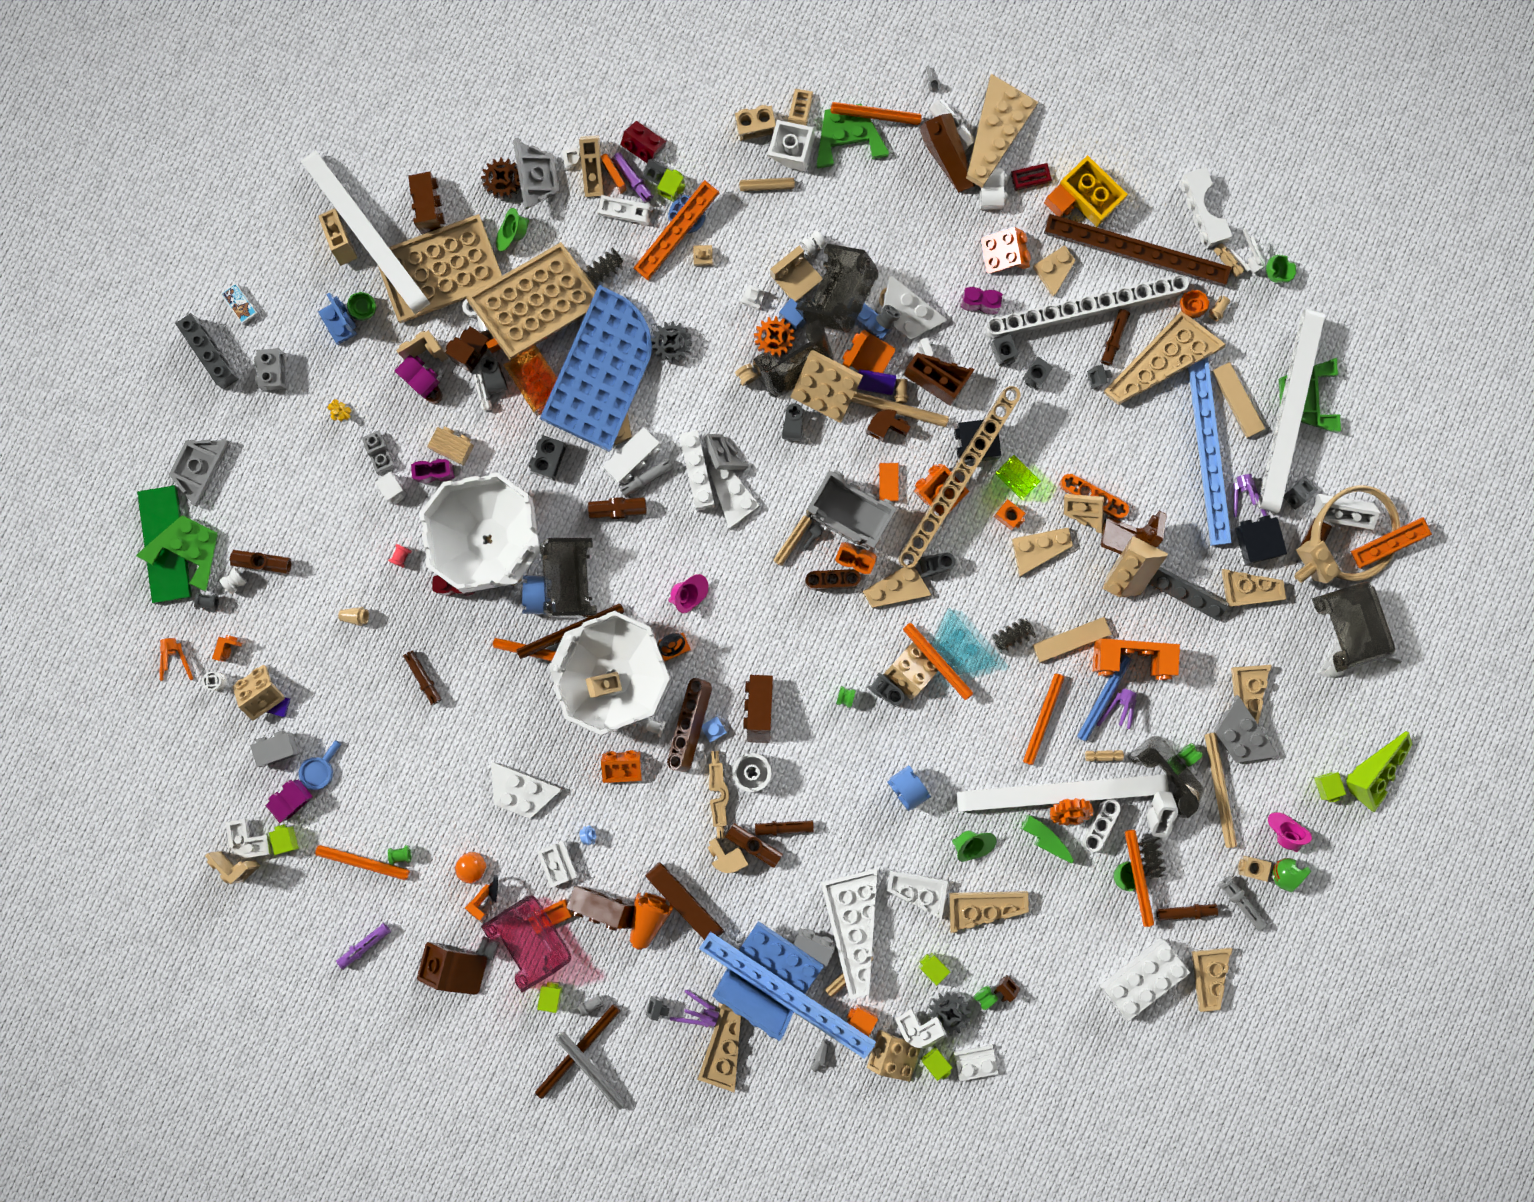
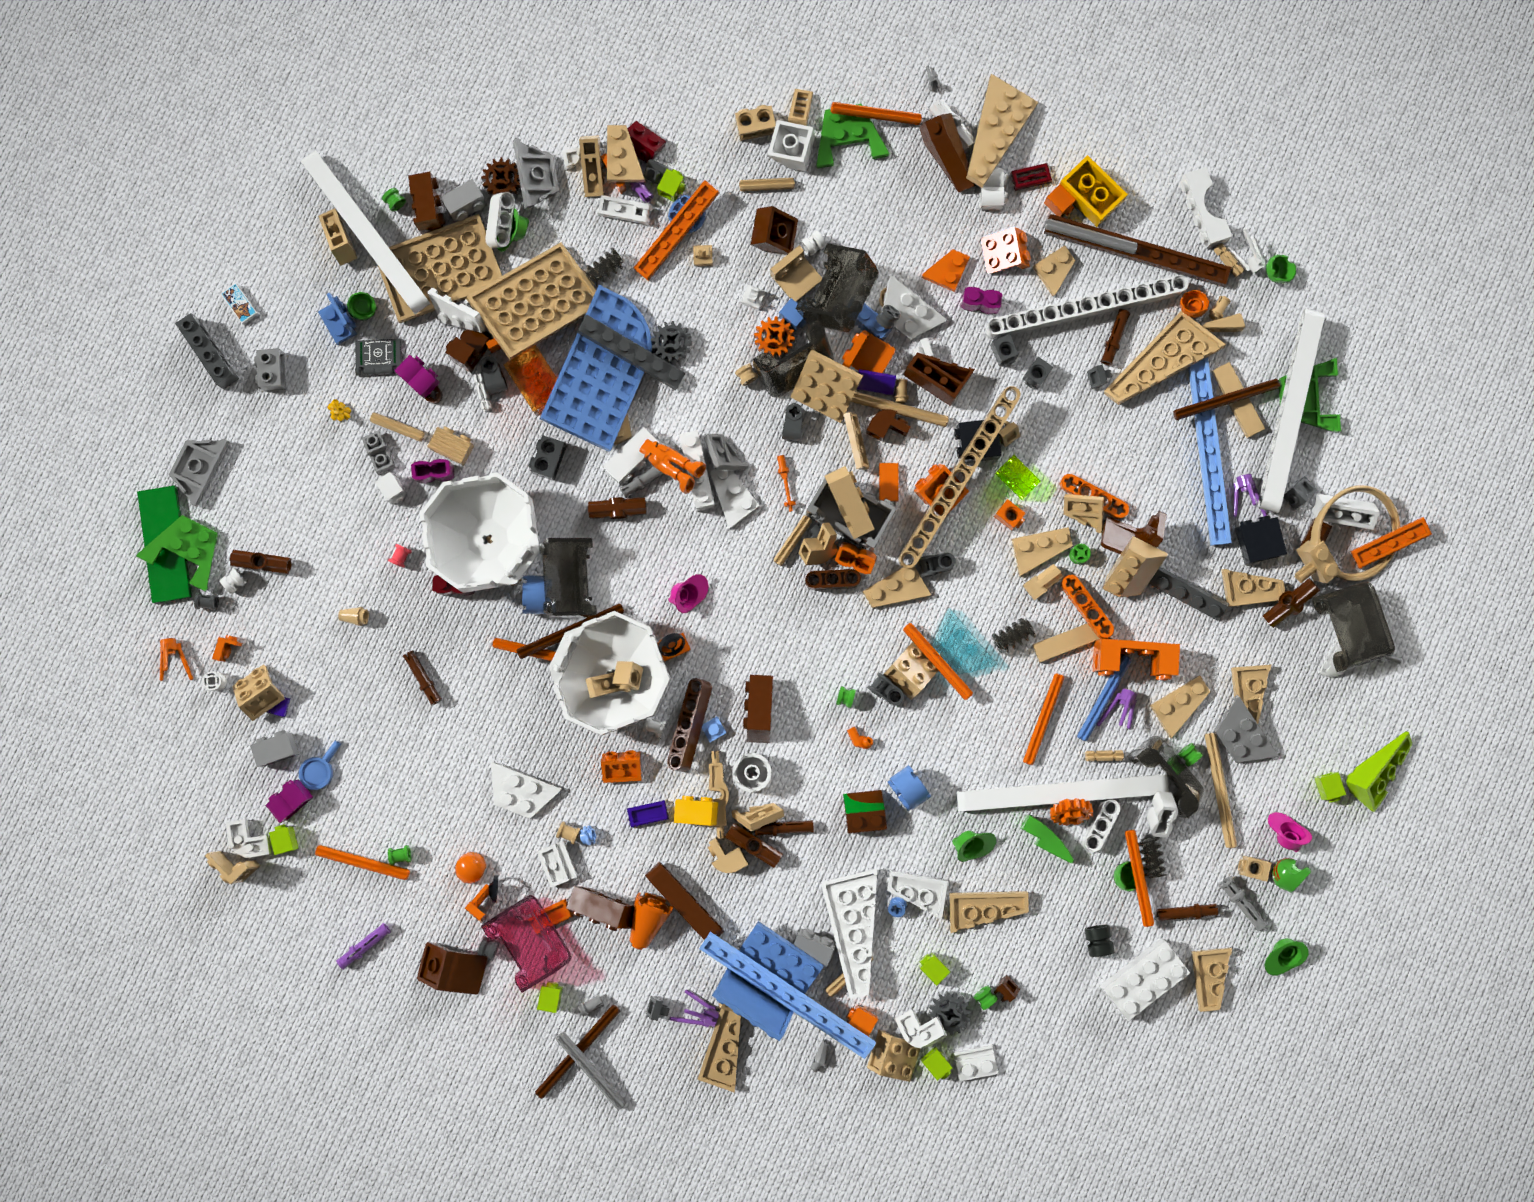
(377, 356): none -> dark grey piece
(393, 199): none -> bright green wheel
(397, 426): none -> tan axle
(422, 342): tan bracket -> none
(455, 314): none -> white wing
(463, 201): none -> light grey brick
(505, 212): none -> white beam
(568, 833): none -> tan bush
(621, 156): none -> tan wing
(627, 676): none -> tan brick
(630, 352): none -> dark grey plate
(647, 813): none -> dark purple tile
(662, 457): none -> orange piece
(696, 811): none -> yellow brick
(758, 816): none -> tan wing
(774, 230): none -> reddish brown slope
(783, 471): none -> orange piece
(819, 549): none -> tan brick
(849, 501): none -> tan wedge
(856, 441): none -> tan tile
(858, 740): none -> orange arm
(864, 811): none -> reddish brown slope
(894, 911): none -> medium blue bush
(947, 270): none -> orange wing
(1009, 433): none -> tan tile
(1039, 584): none -> tan piece
(1082, 551): none -> bright green wheel
(1089, 605): none -> orange beam
(1091, 236): none -> light grey axle
(1099, 940): none -> pearl dark grey wheel
(1180, 704): none -> tan wing
(1226, 399): none -> reddish brown axle
(1228, 324): none -> tan slope
(1285, 956): none -> bright green piece
(1291, 603): none -> reddish brown piece

